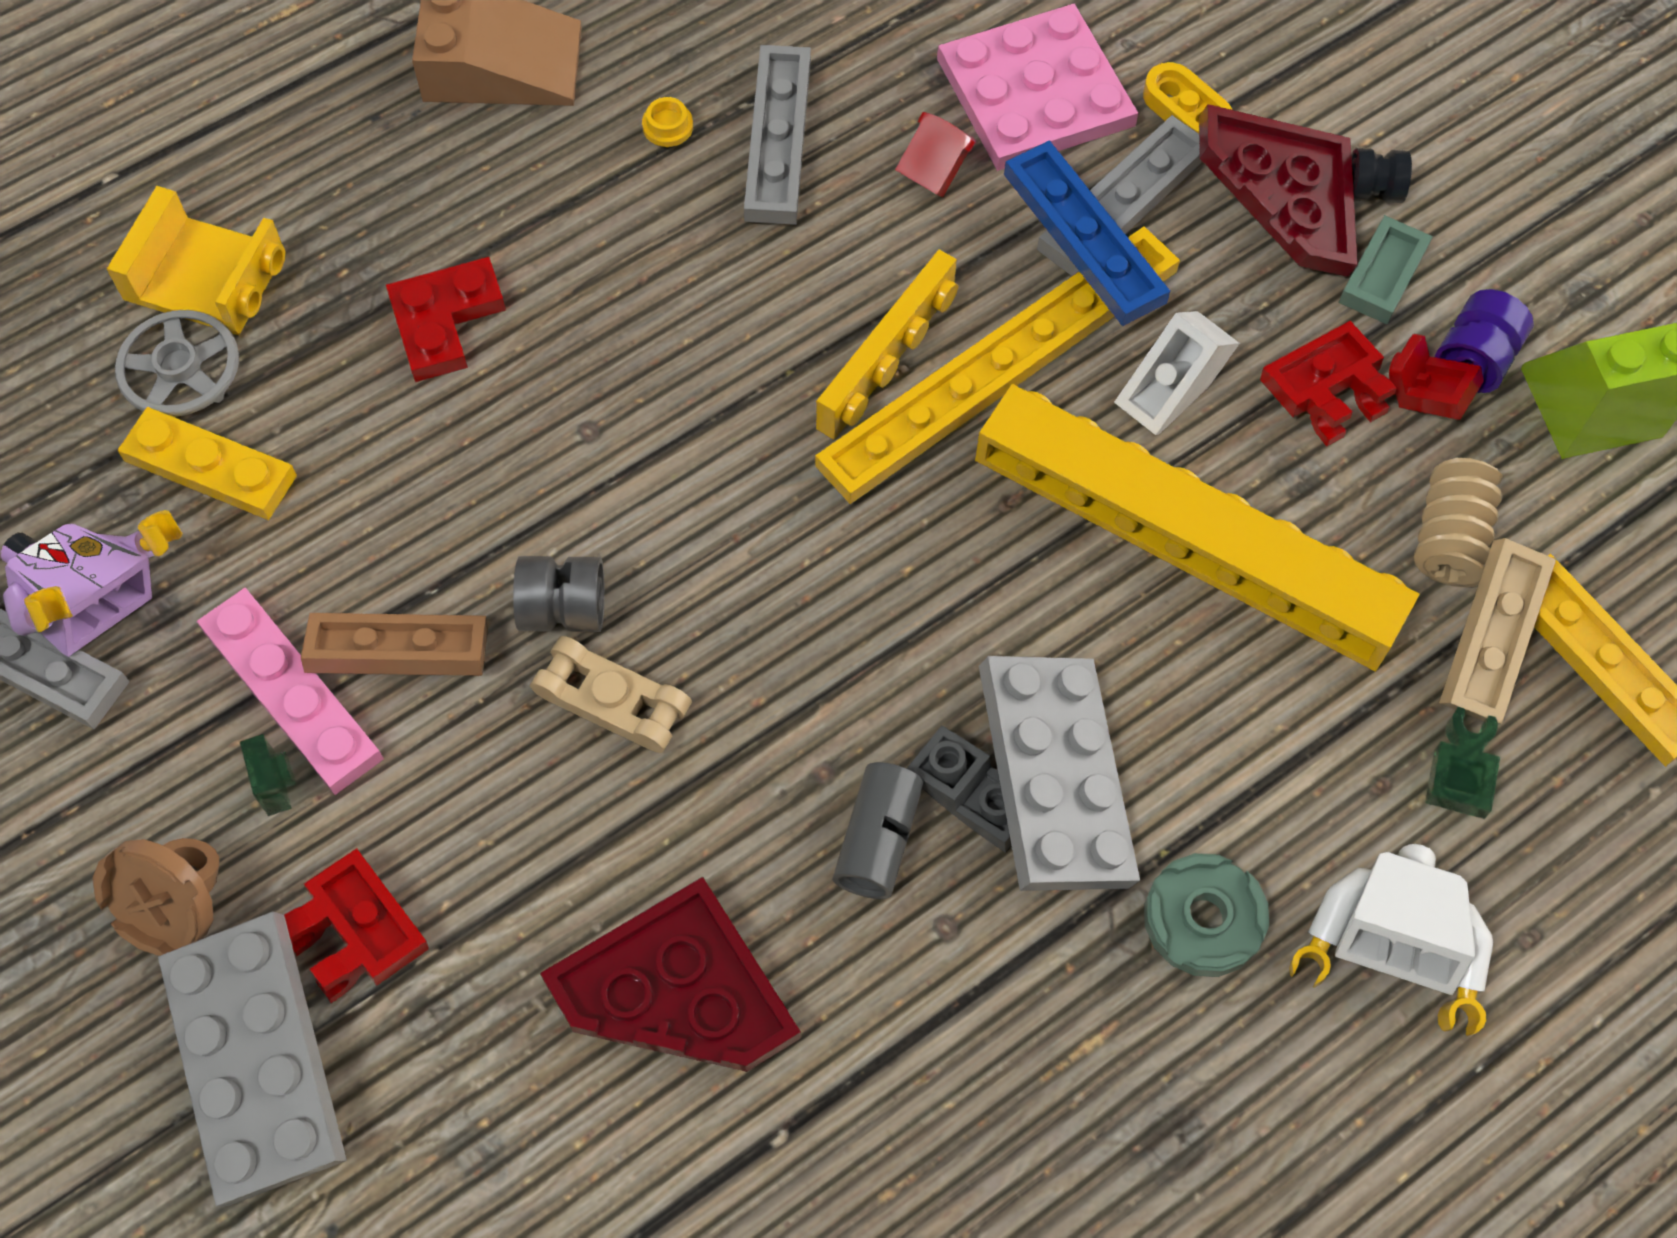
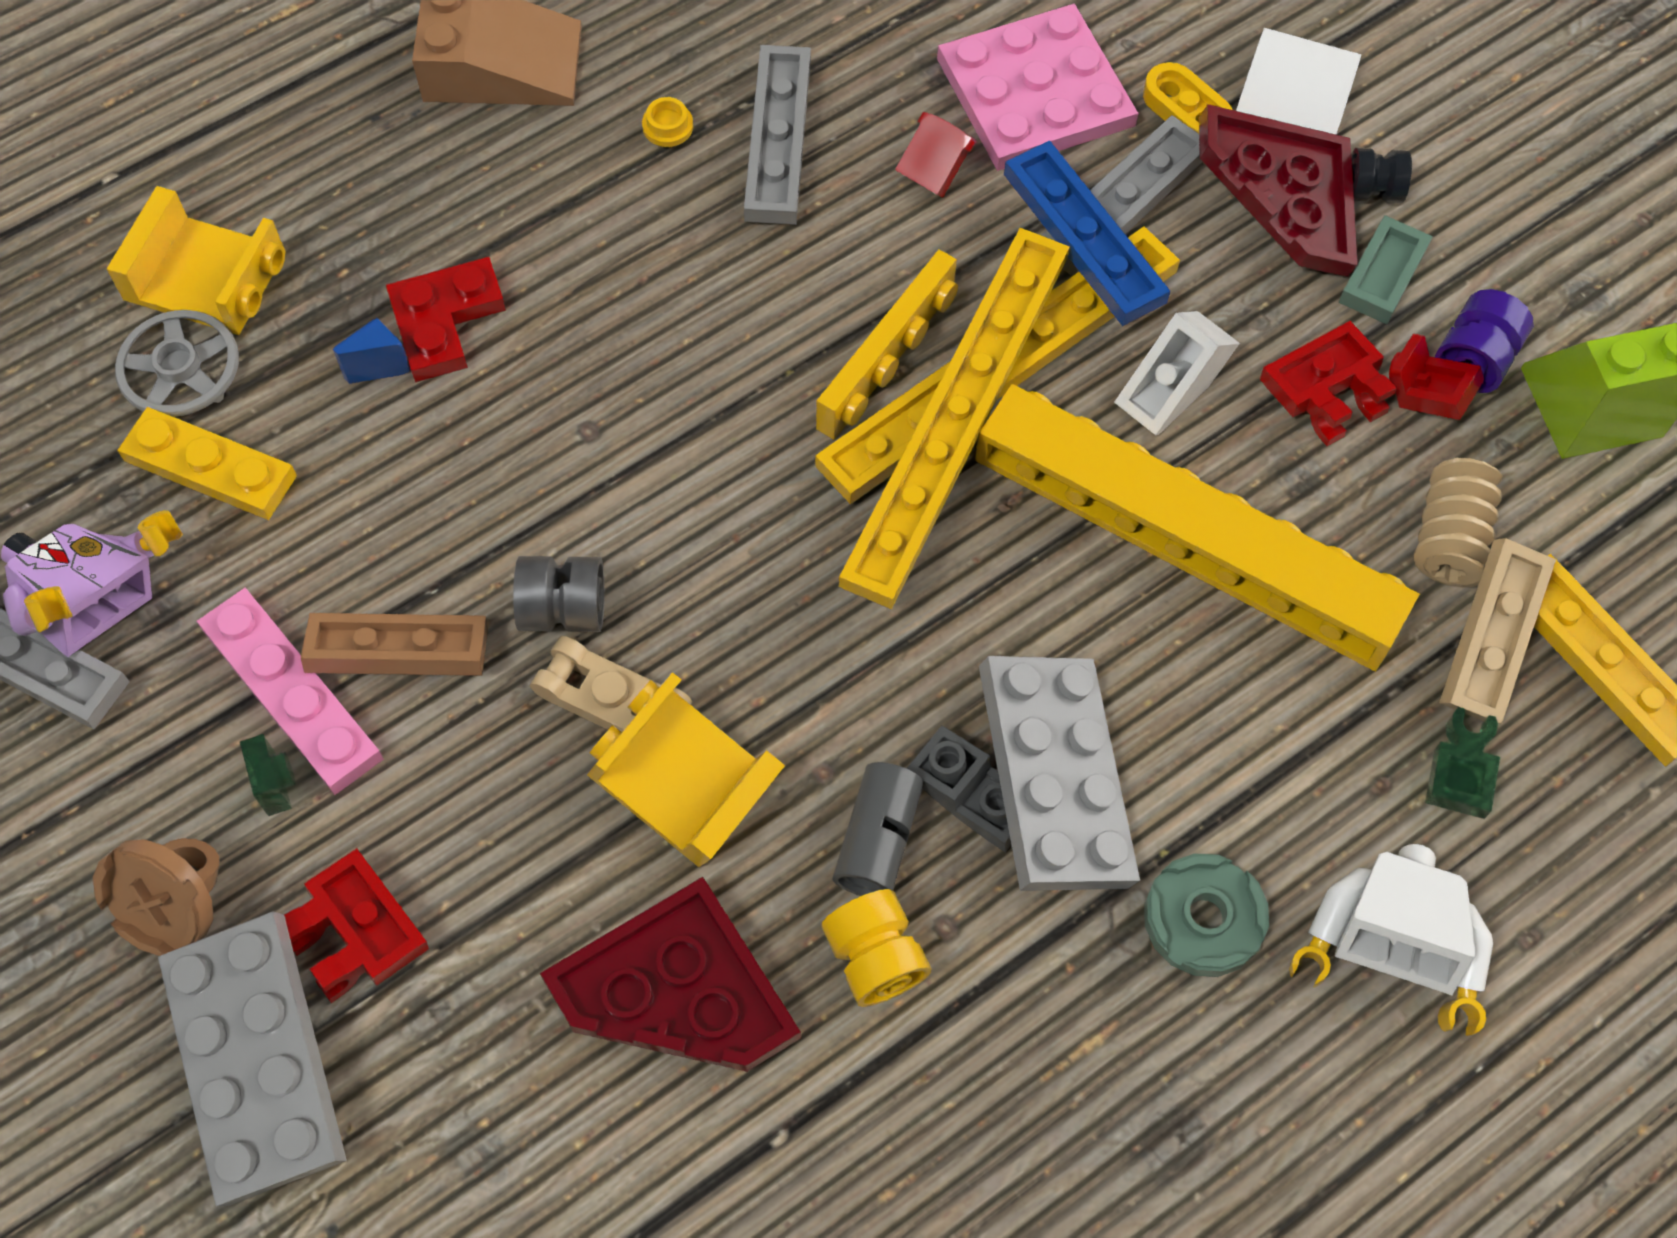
(371, 354): none -> blue slope
(680, 772): none -> yellow panel
(871, 937): none -> yellow wheel
(953, 420): none -> yellow plate
(1299, 81): none -> white slope

